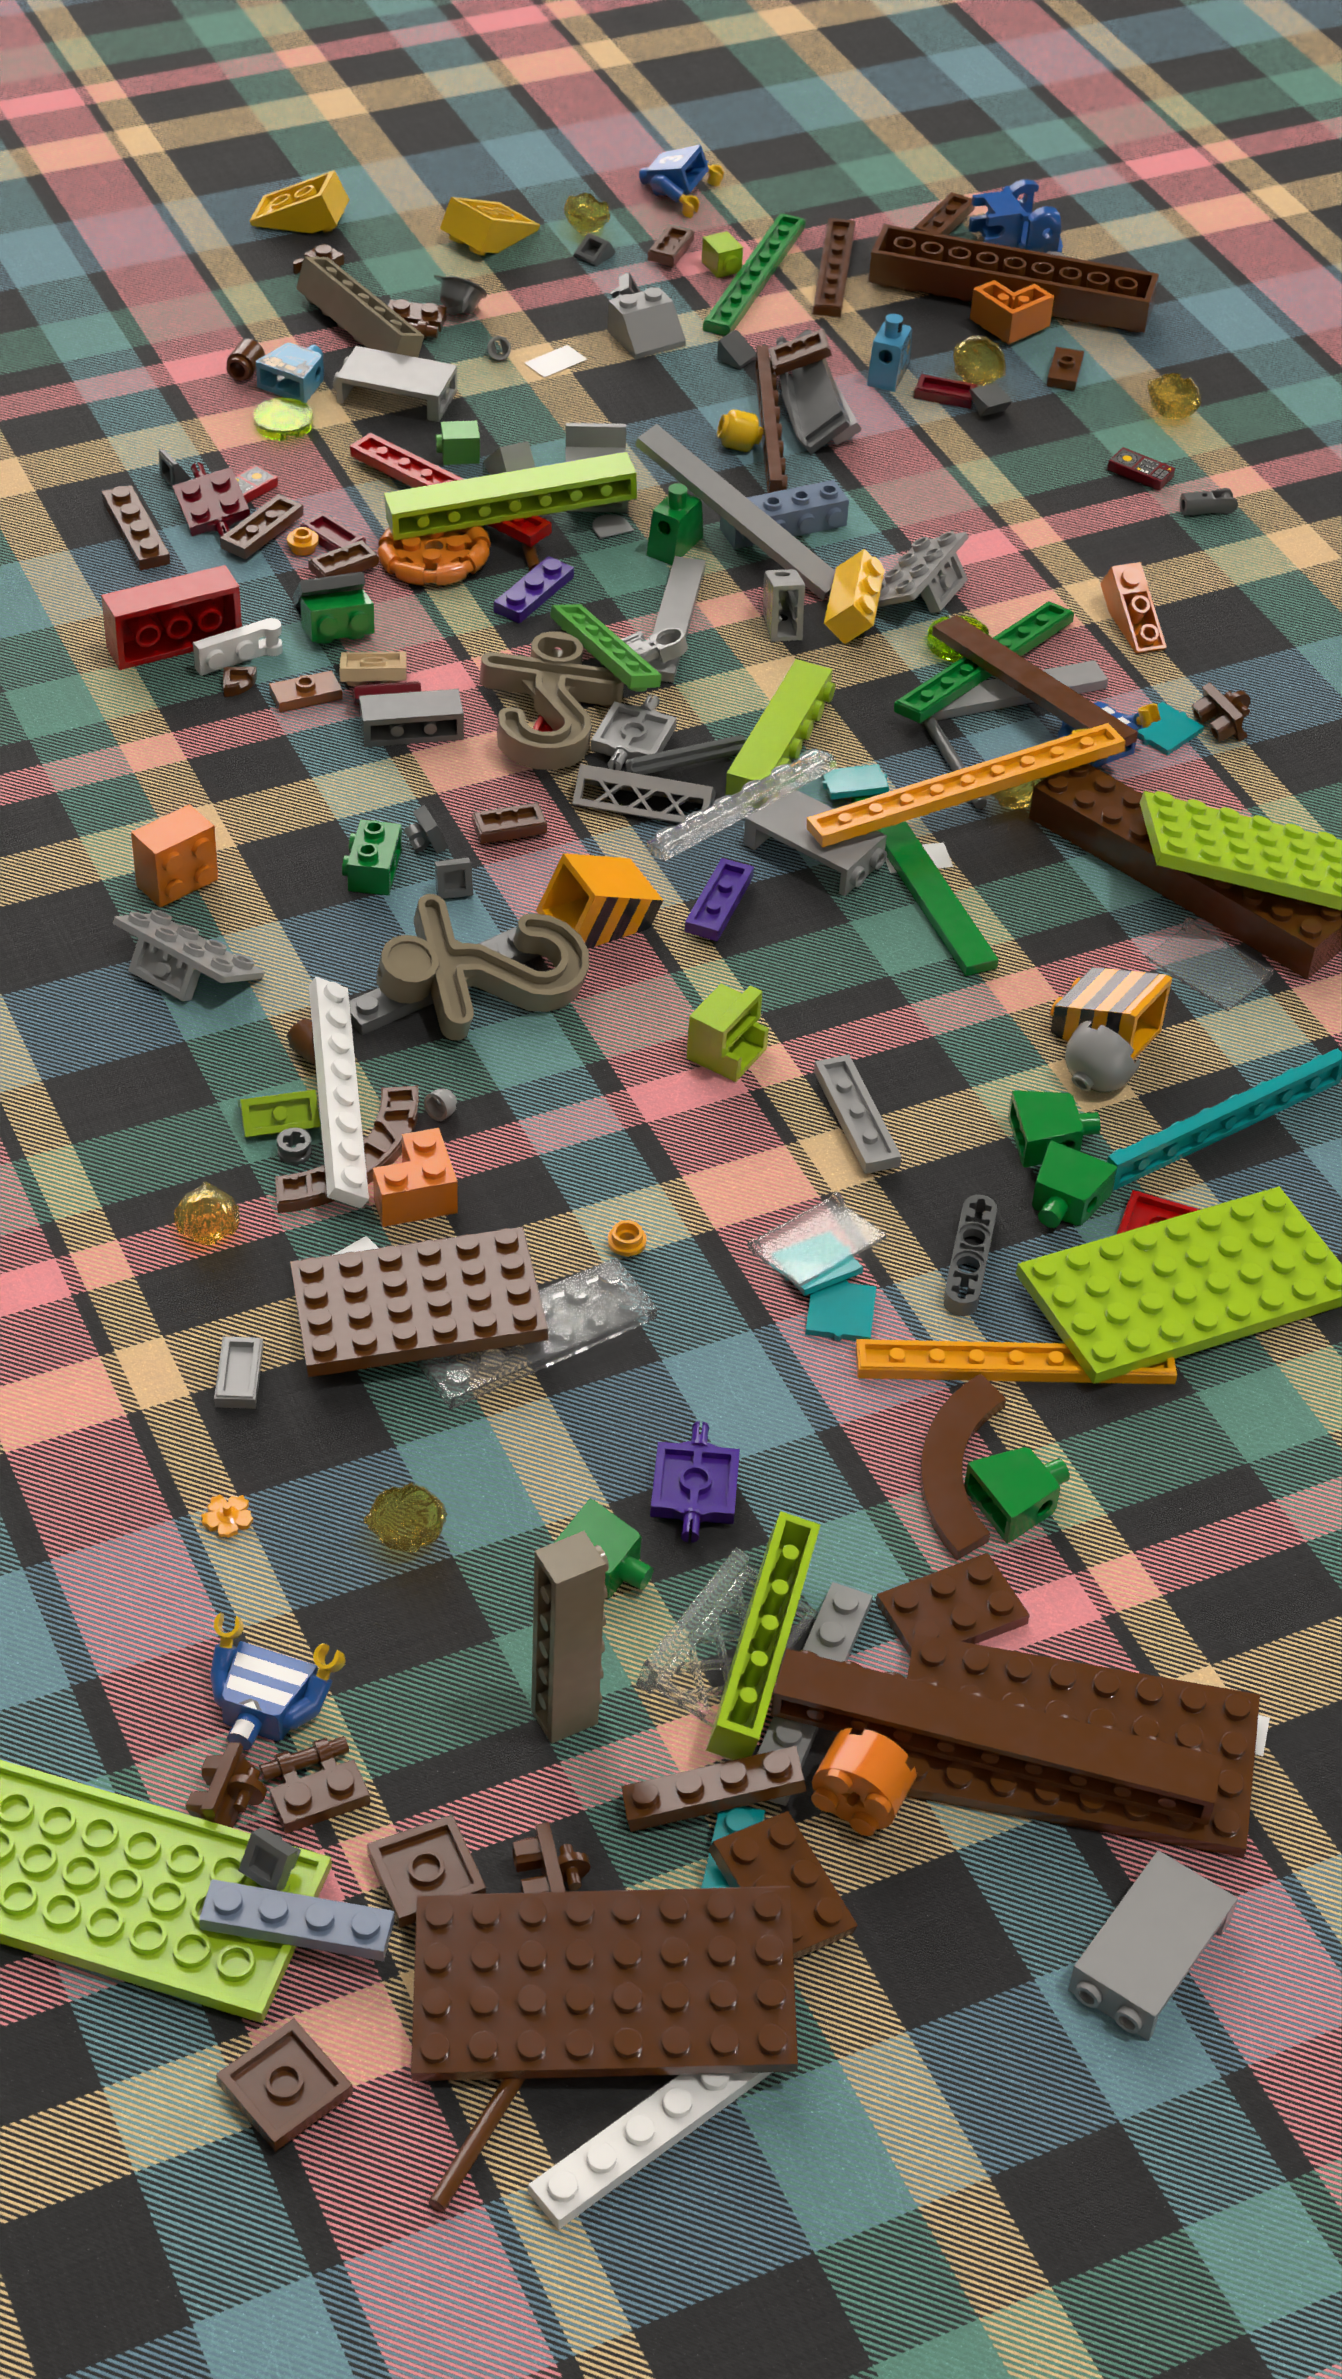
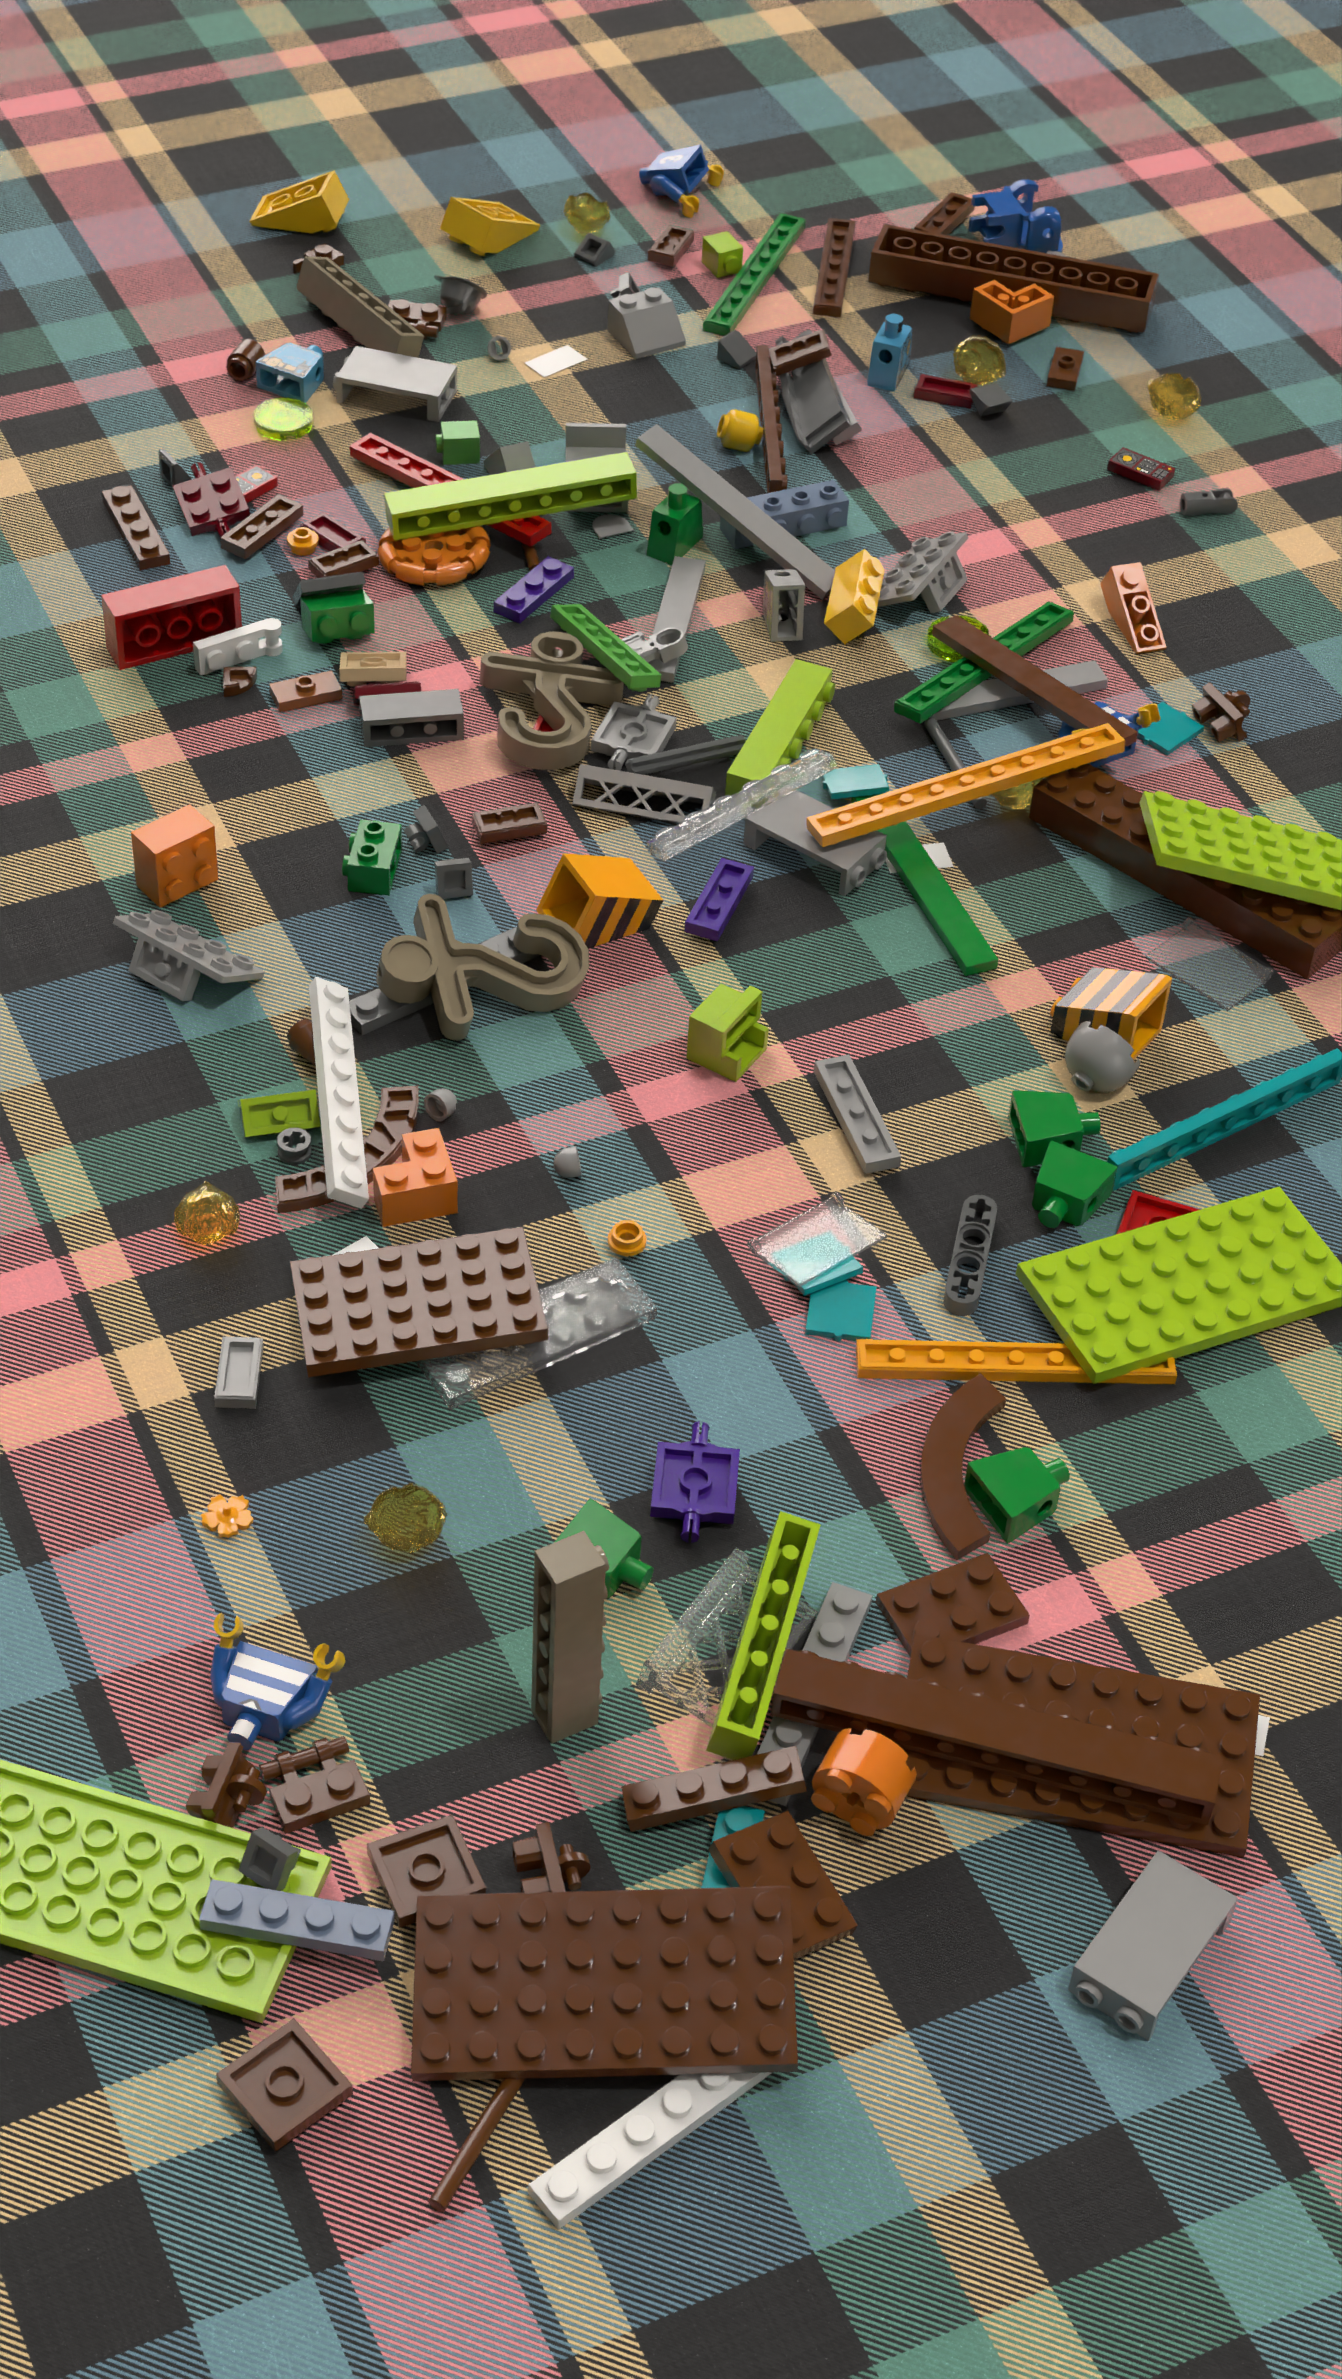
(568, 1163): none -> light grey hinge

